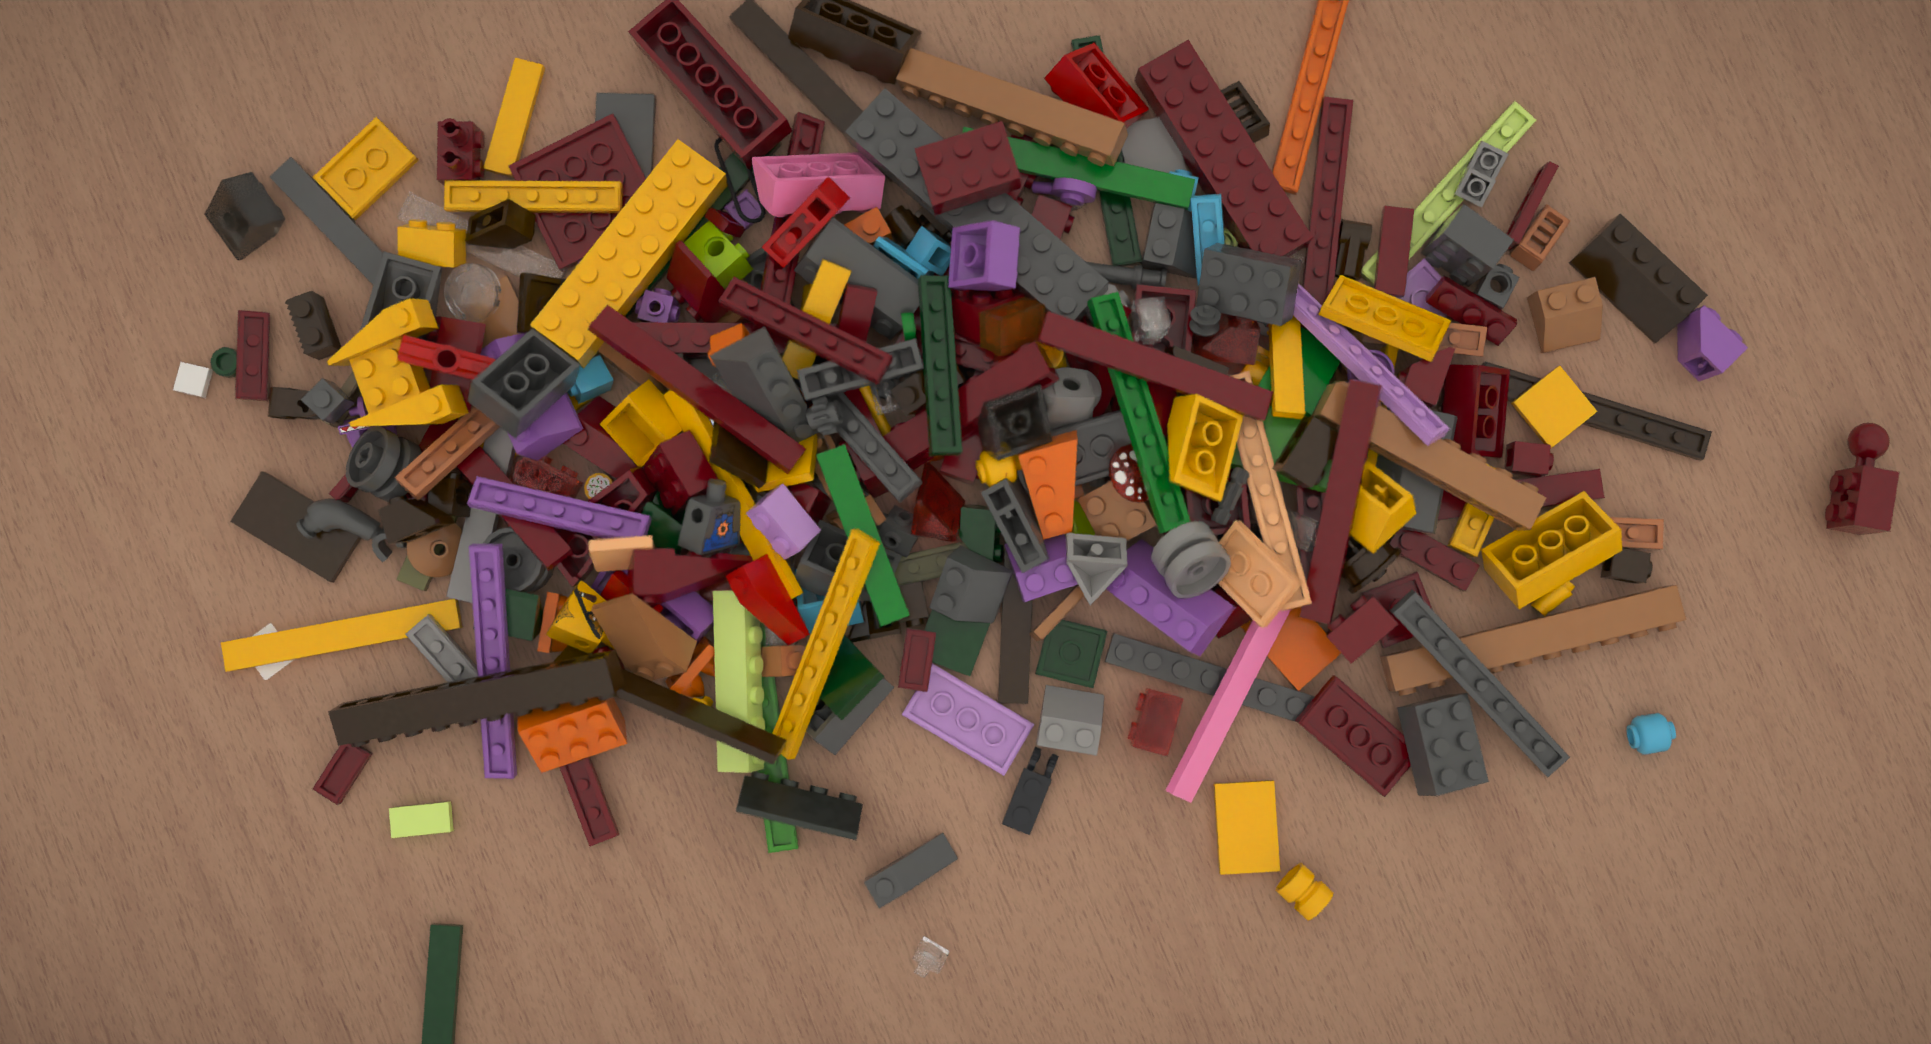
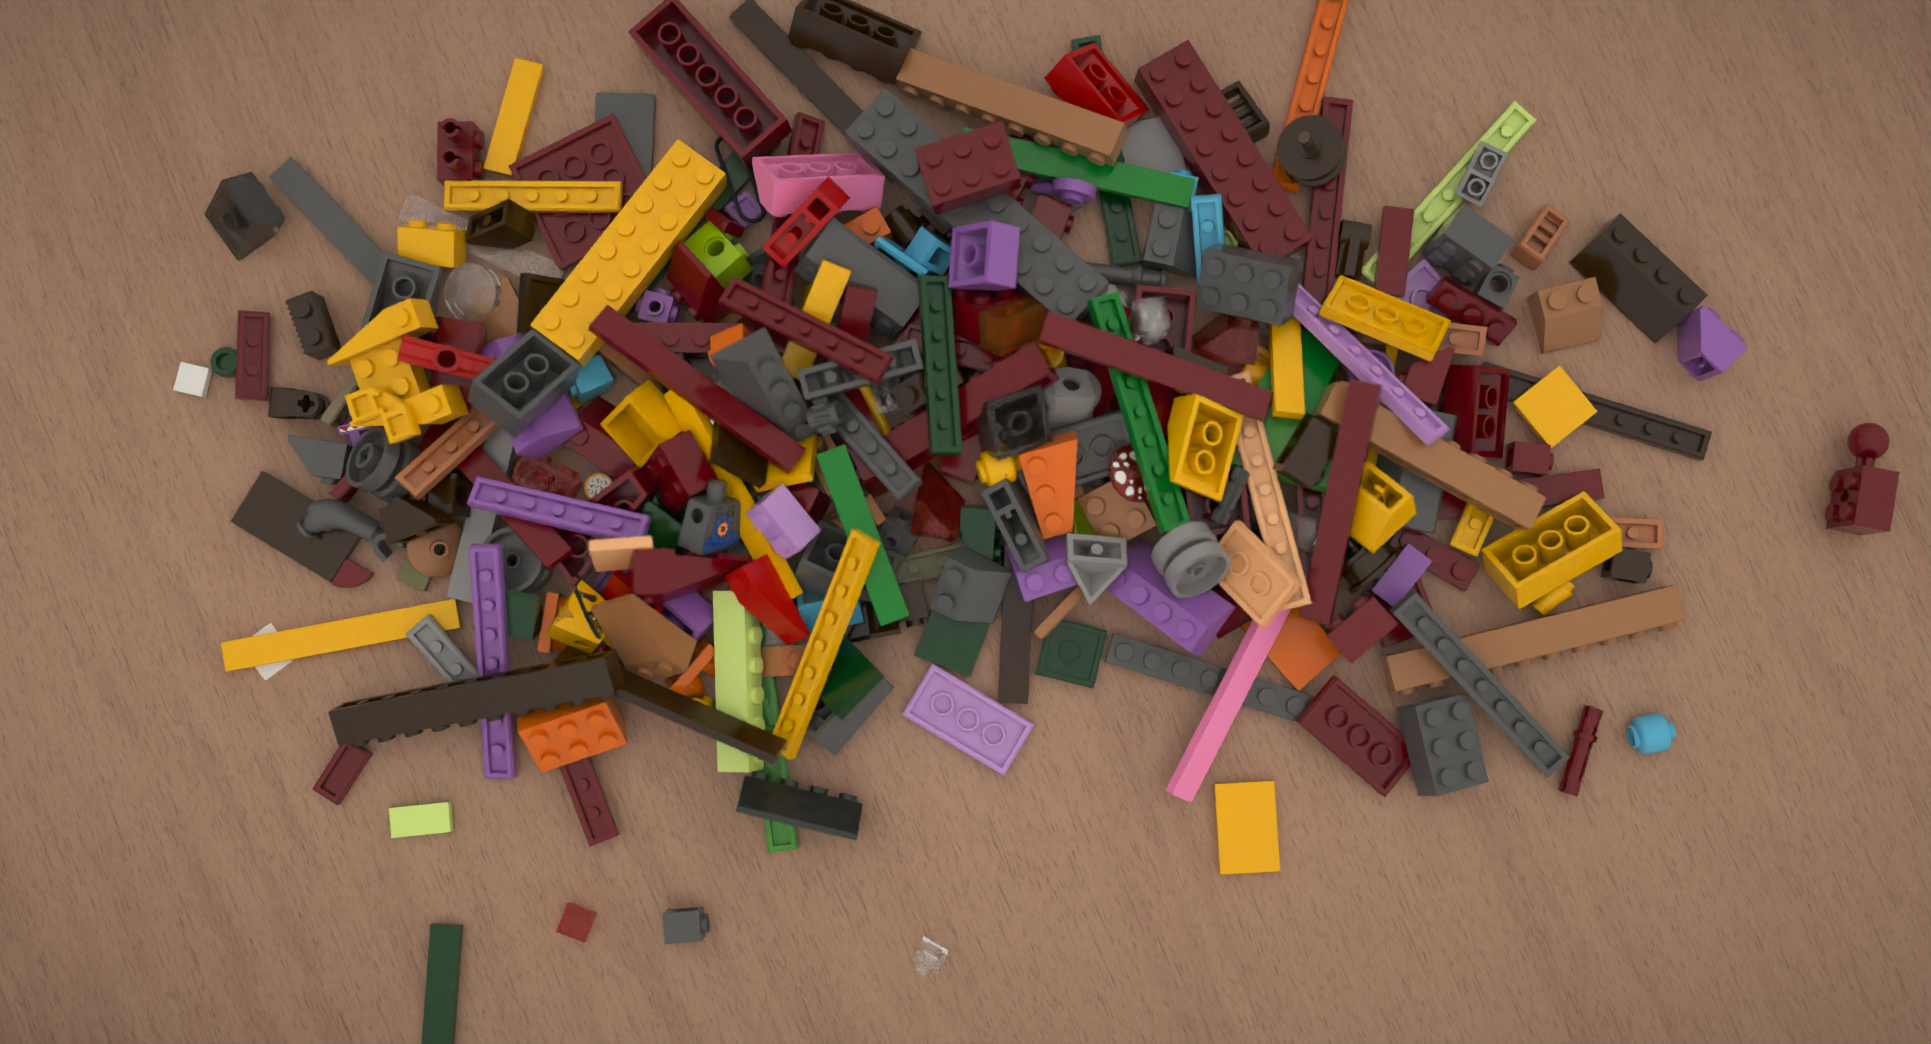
(322, 457): none -> dark grey slope
(327, 401): dark grey brick -> none
(351, 575): none -> dark red tile
(365, 168): yellow tile -> none
(395, 413): none -> yellow tile
(576, 922): none -> clear red tile
(685, 925): none -> dark grey brick
(908, 326): green tile -> none
(910, 870): dark grey slope -> none
(917, 660): dark red tile -> none
(1029, 794): black hinge -> none
(1070, 720): light grey slope -> none
(1155, 721): clear red brick -> none
(1205, 320): dark grey wheel -> none
(1308, 895): yellow wheel -> none
(1312, 150): none -> dark brown wheel
(1401, 575): none -> medium lavender tile
(1531, 202): dark red tile -> none
(1581, 749): none -> dark red pin

